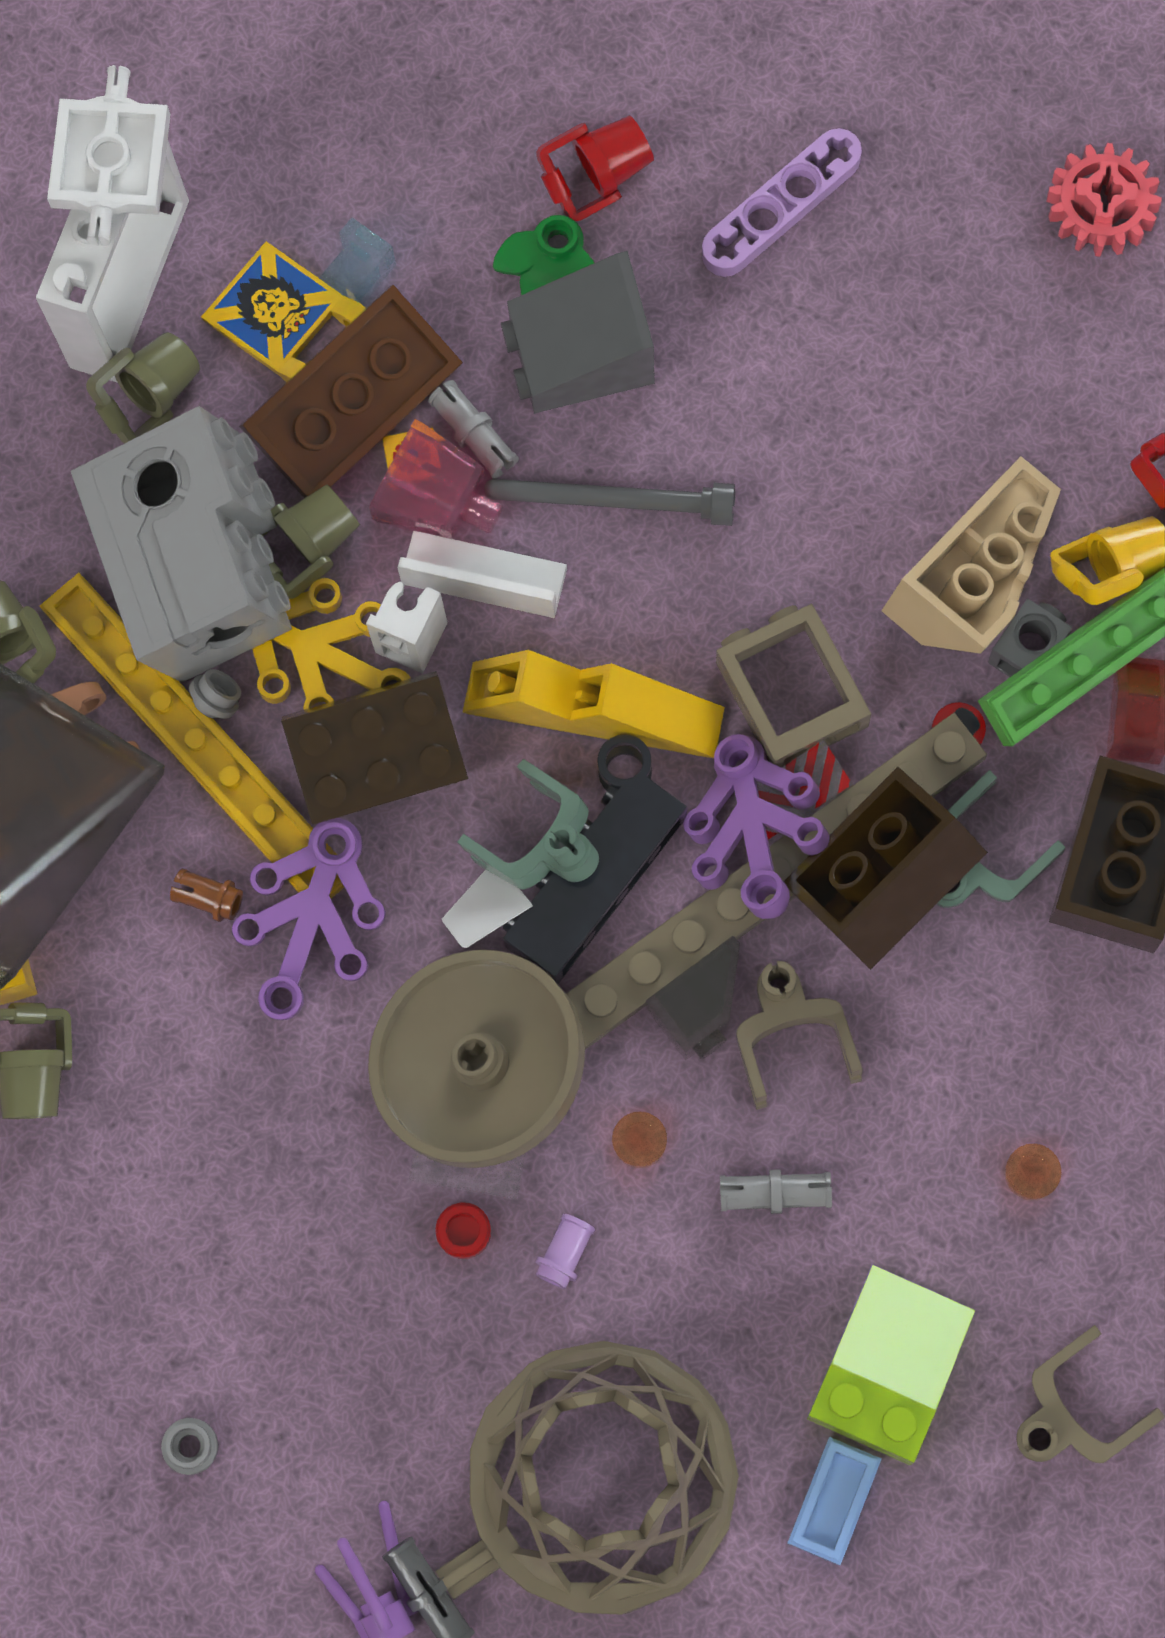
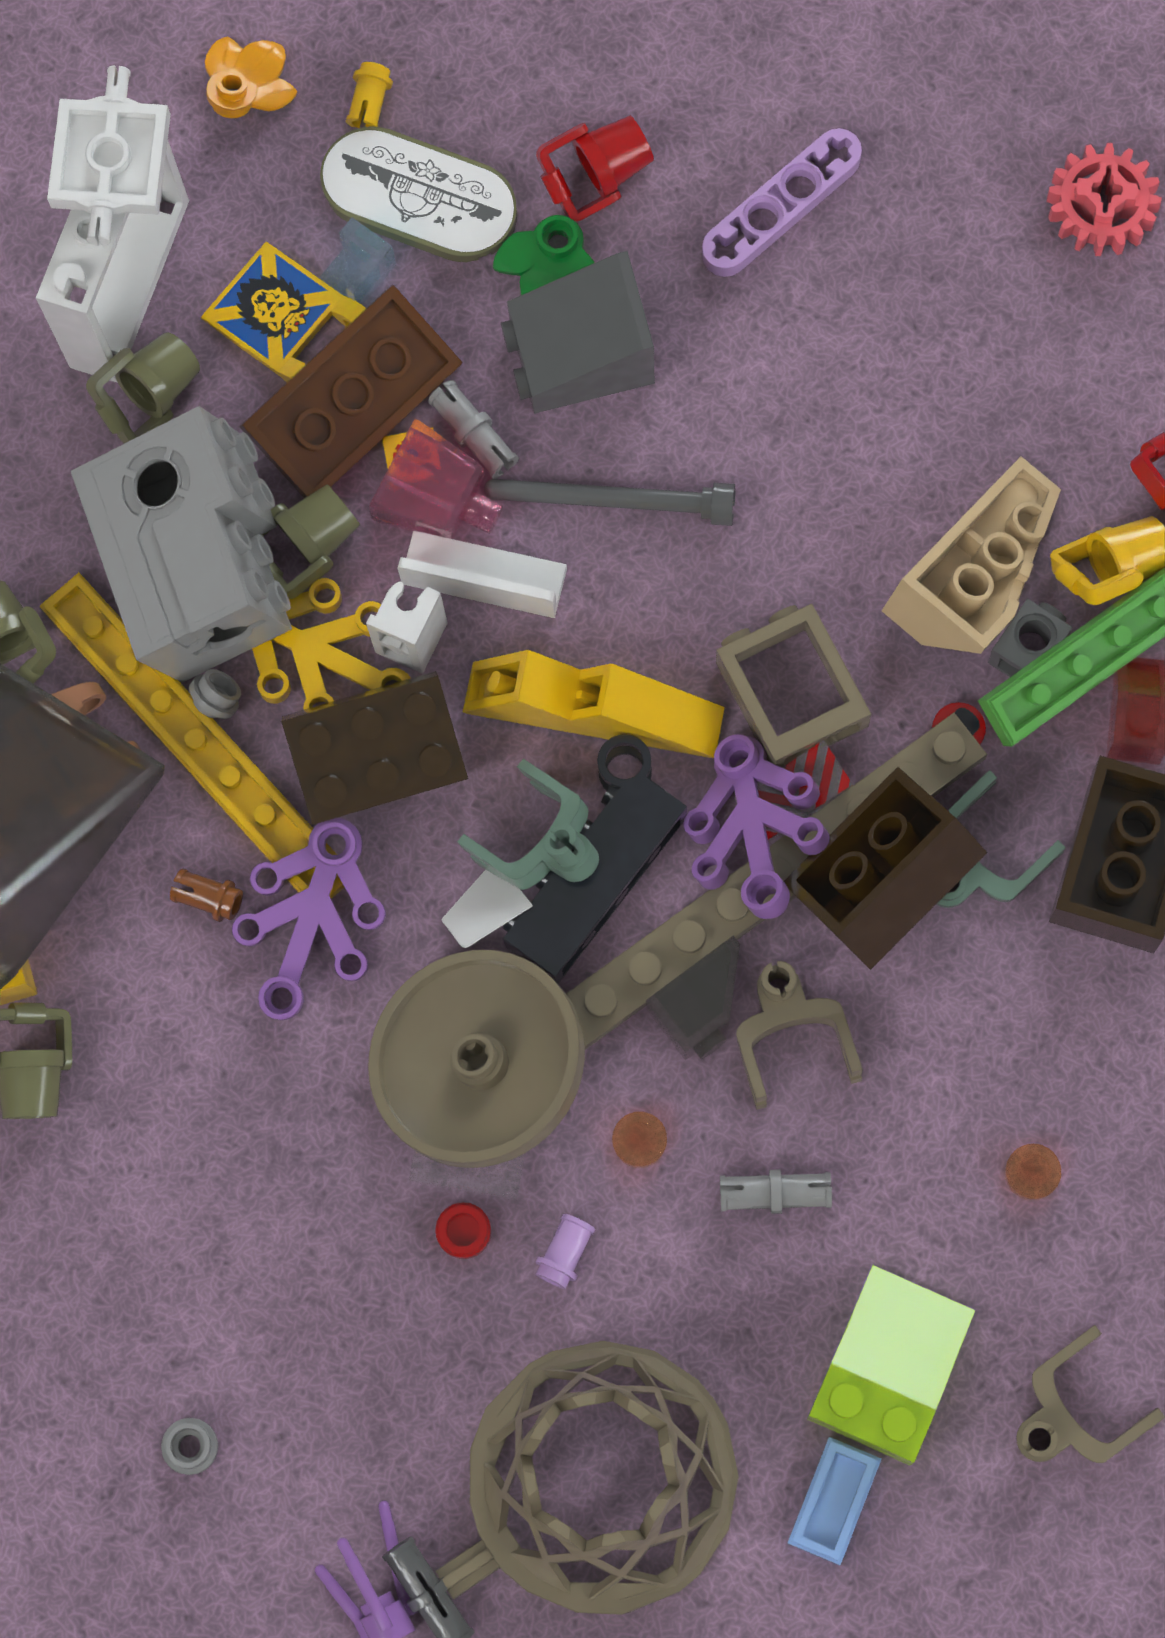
(251, 71): none -> light orange plate
(371, 84): none -> yellow pin
(418, 194): none -> white tile

